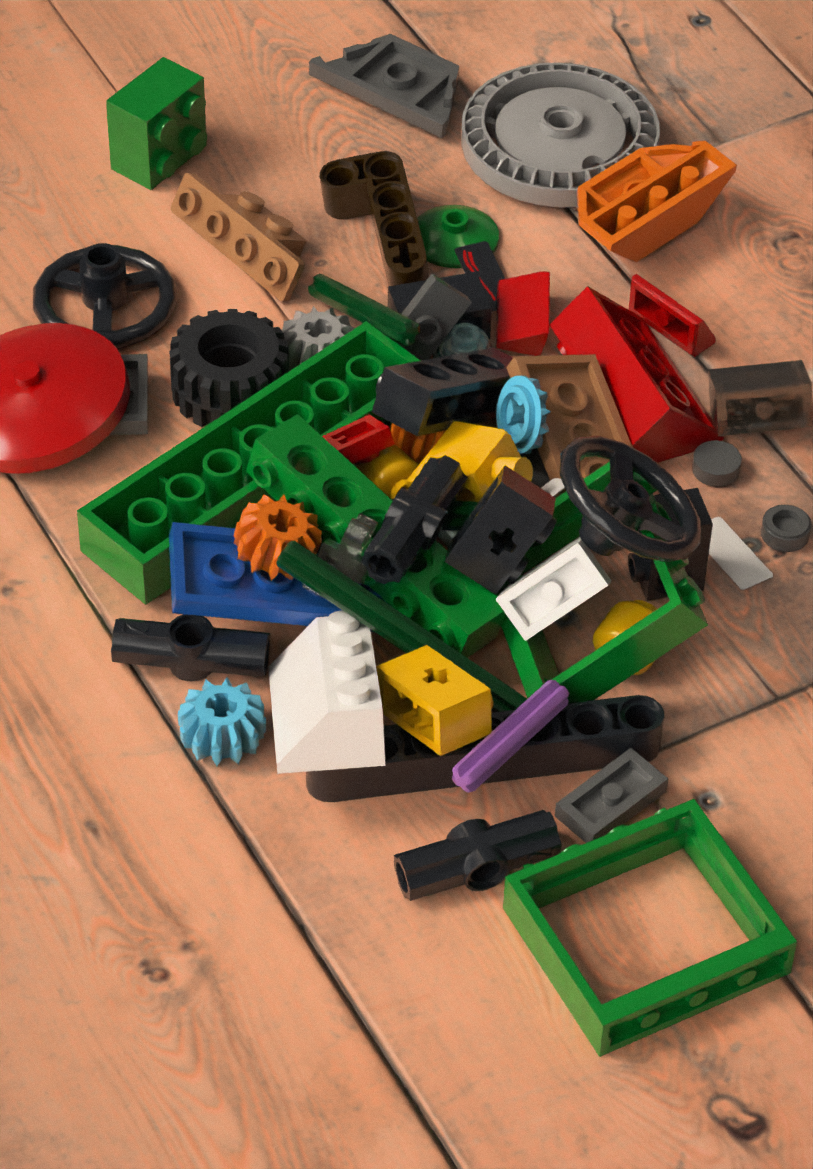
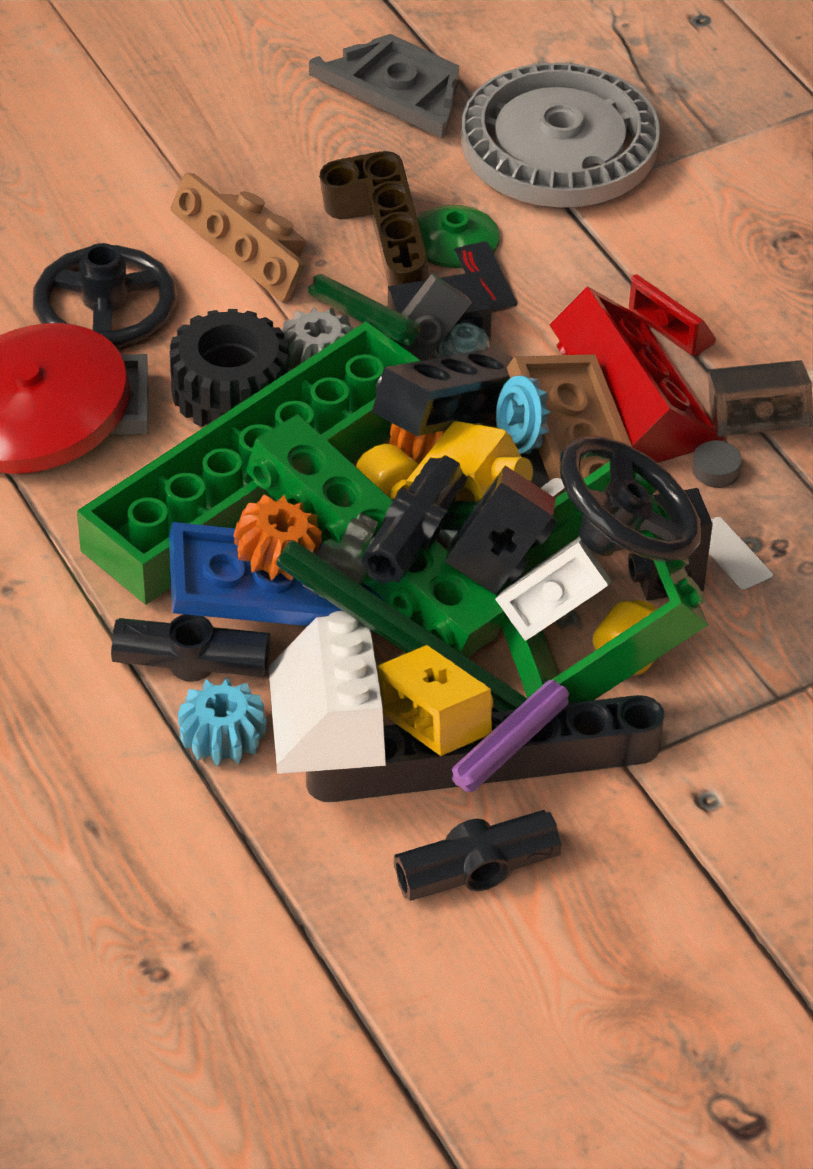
(156, 123): green brick -> none
(361, 439): red bracket -> none
(523, 313): red slope -> none
(611, 796): dark grey plate -> none
(652, 196): orange wedge -> none
(677, 996): green window -> none
(786, 528): dark grey tile -> none

